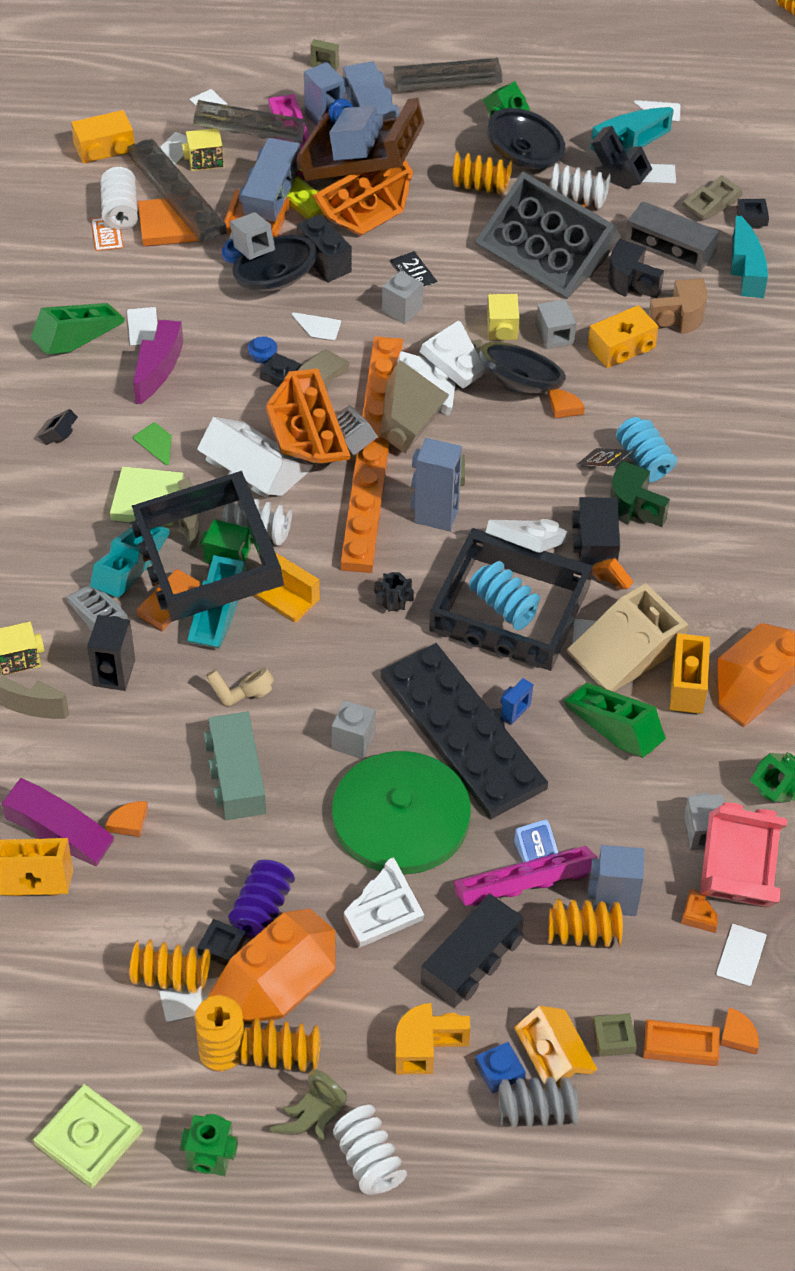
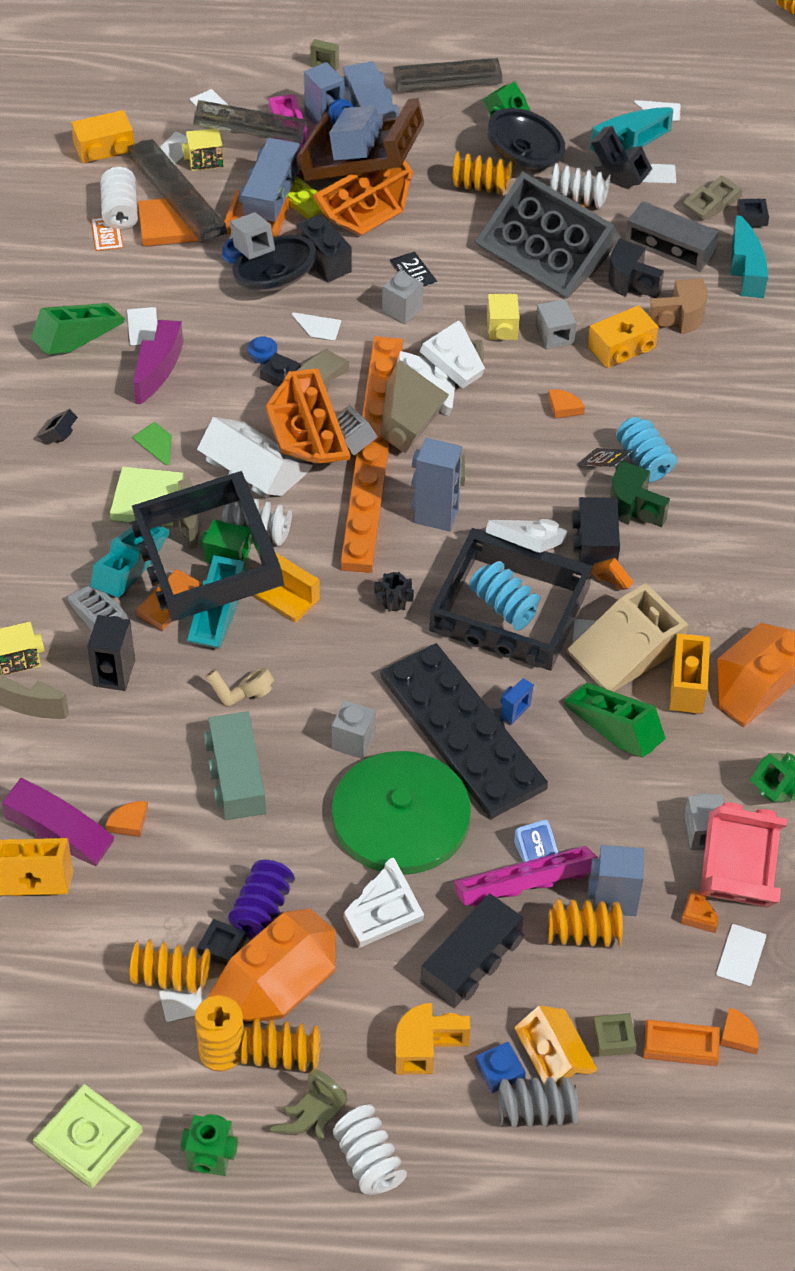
(521, 368): black dish -> none

